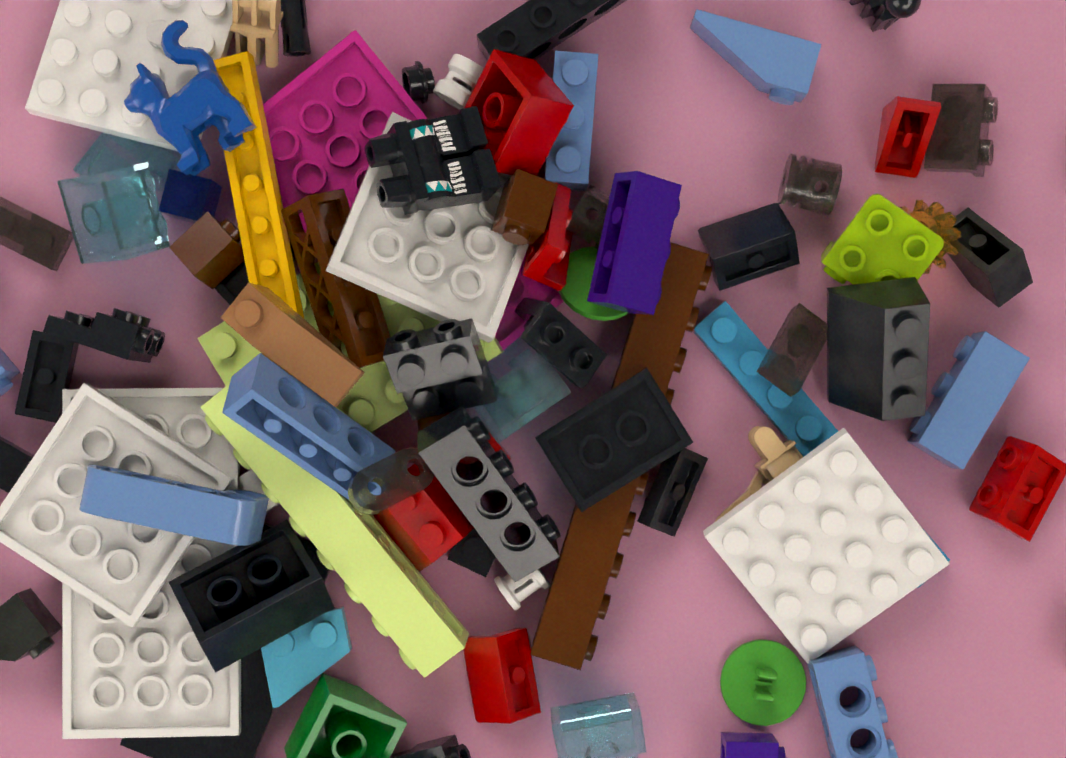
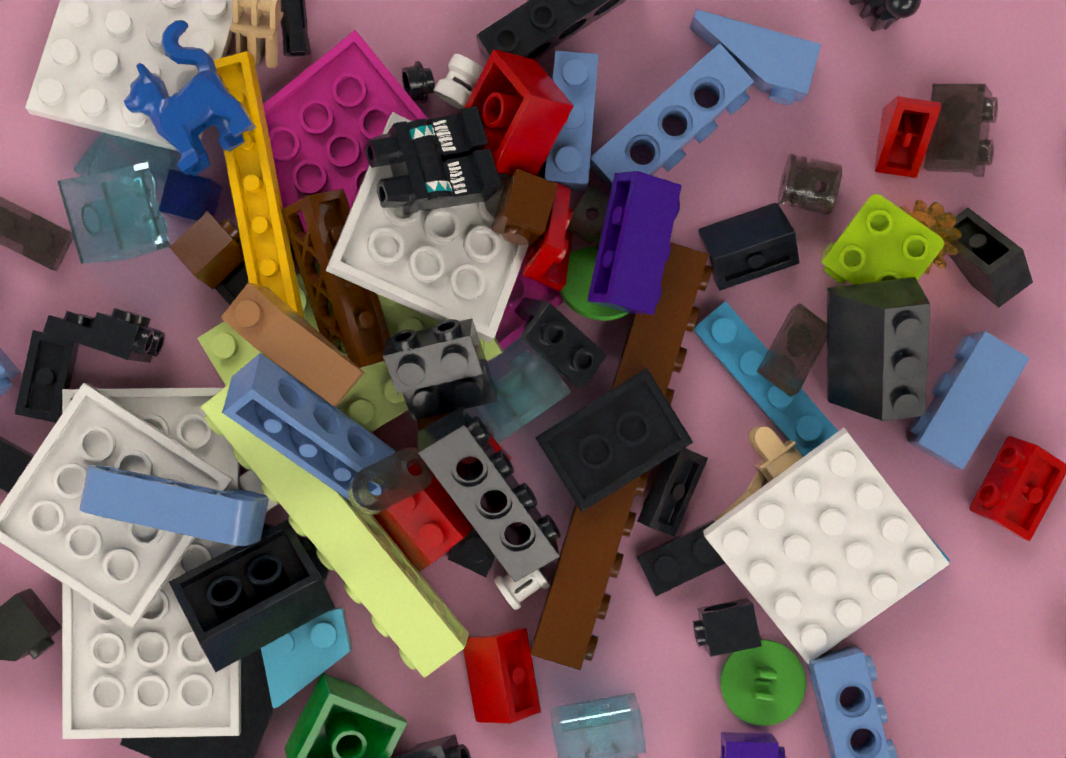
(679, 560): none -> black plate
(715, 73): none -> medium blue brick
(727, 627): none -> black brick

